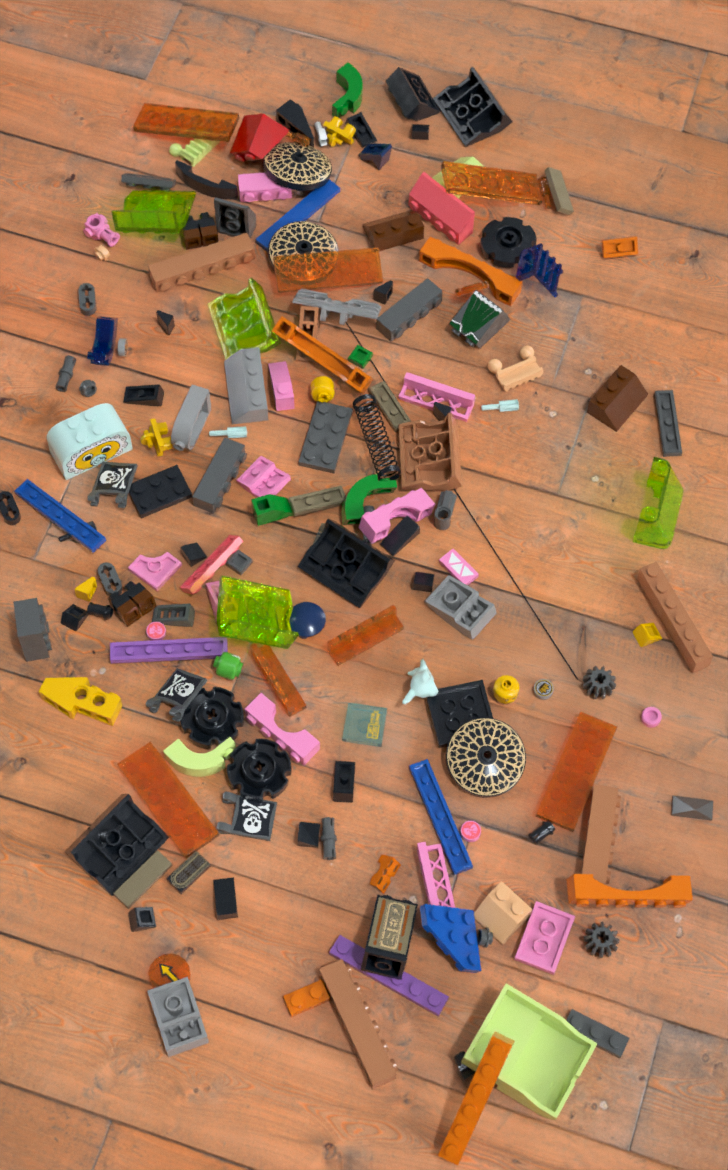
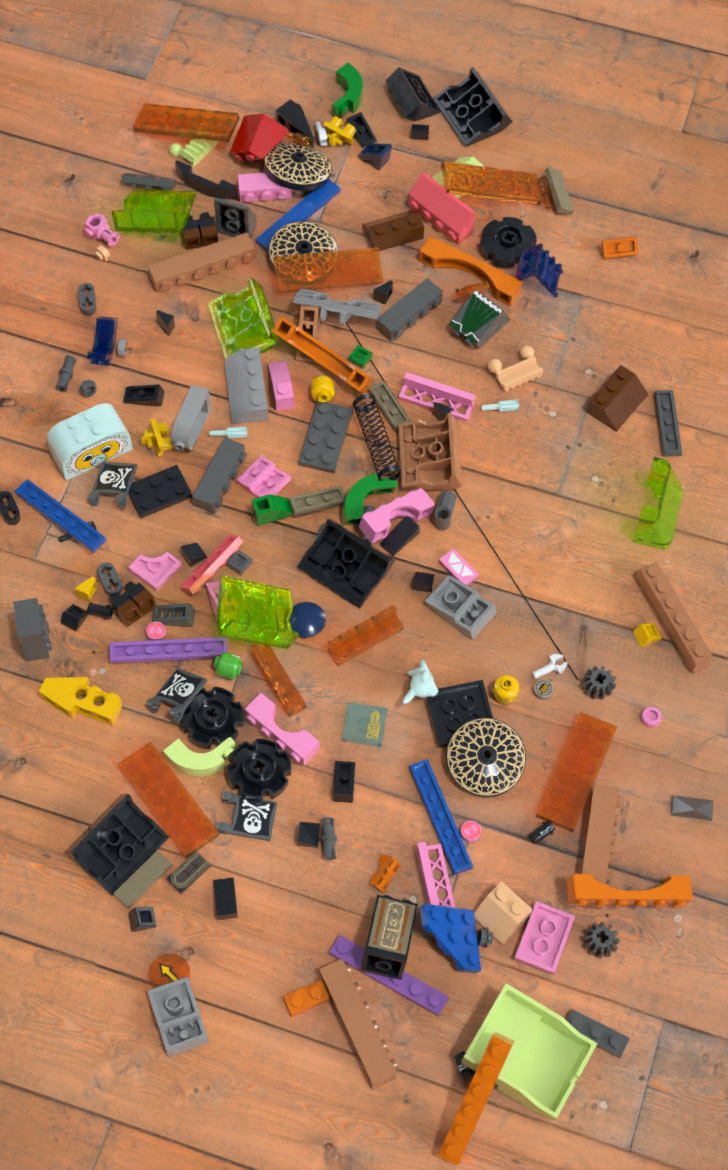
(551, 667): none -> white bar

